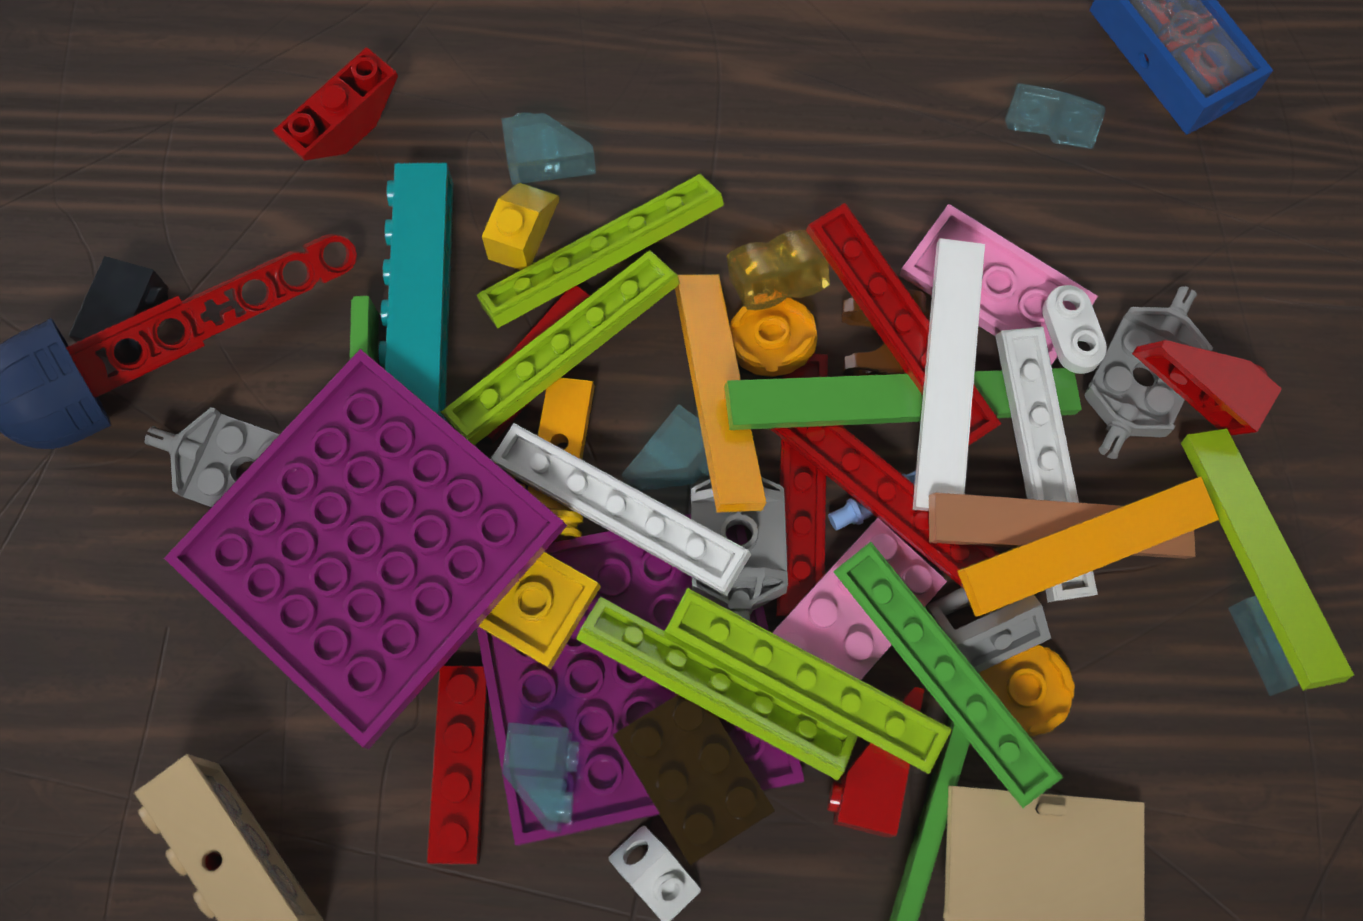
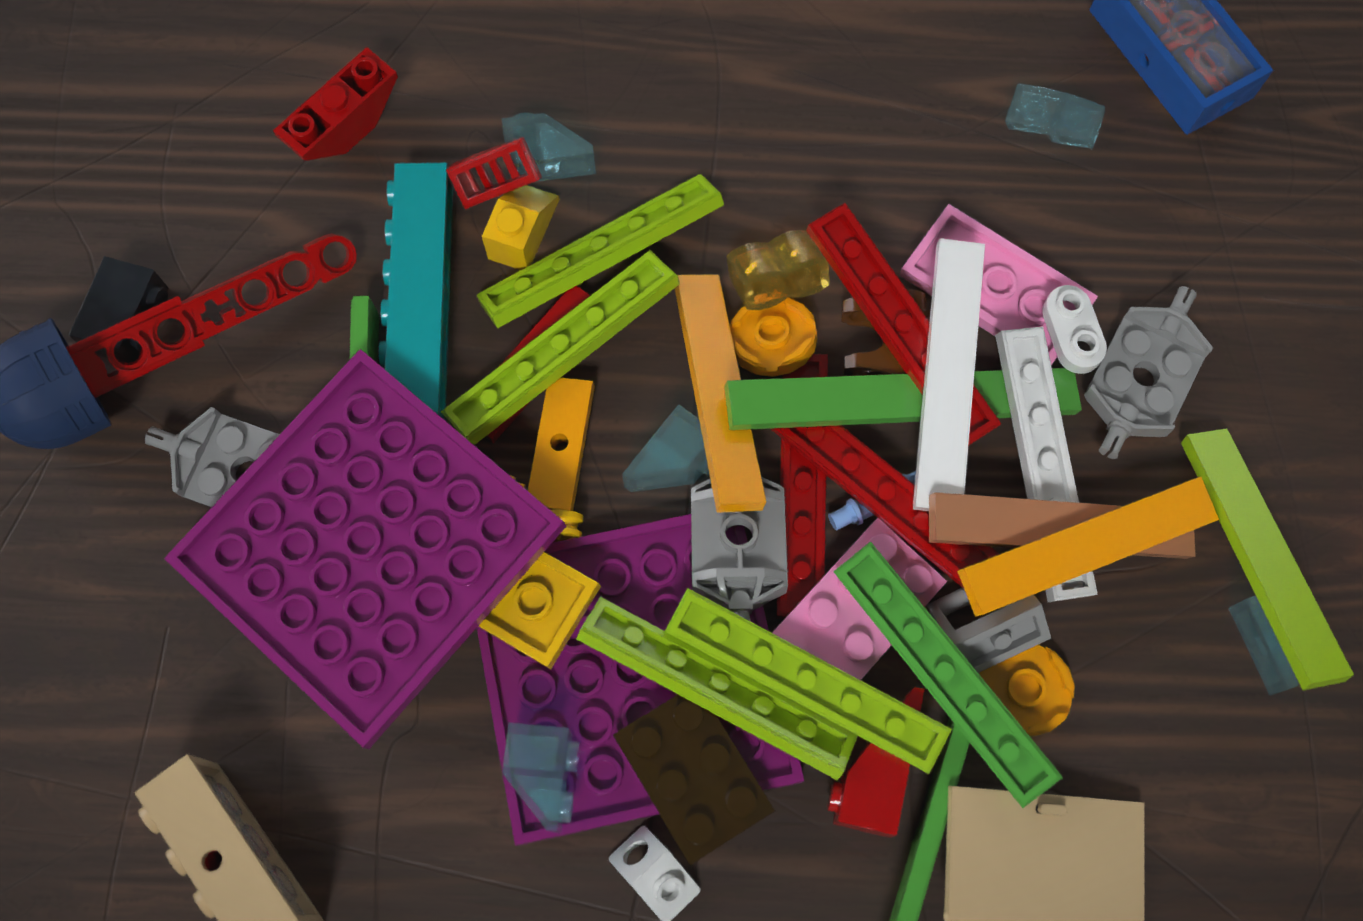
(458, 766): red plate -> none
(466, 185): none -> red slope
(621, 509): white tile -> none
(1219, 386): red slope -> none

